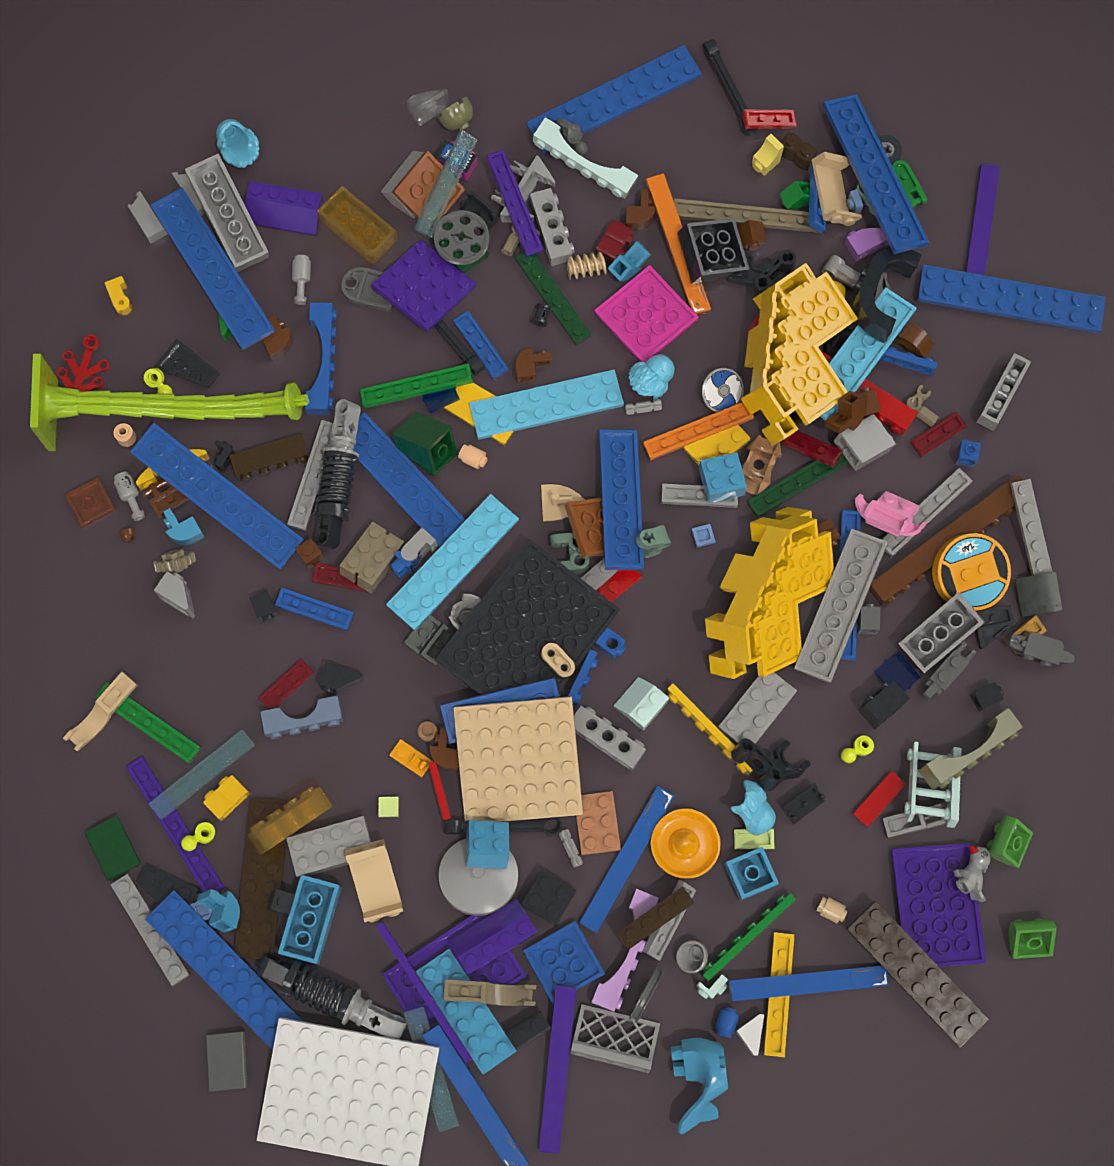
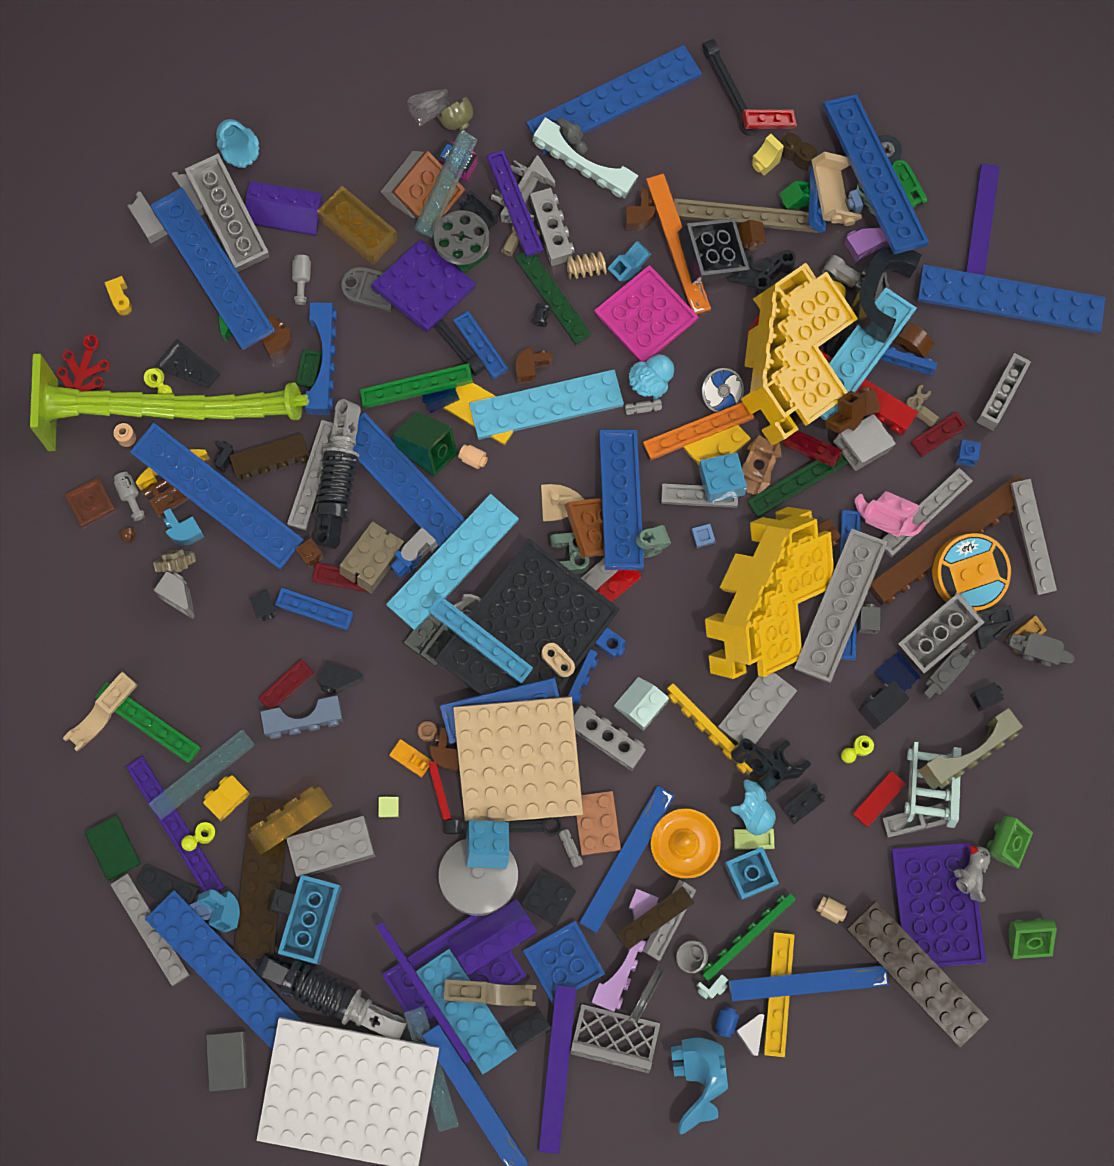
(308, 368): none -> dark green plate
(374, 880): tan panel -> none
(480, 639): none -> dark azure plate
(615, 240): dark red brick -> none
(1038, 594): pearl dark grey slope -> none

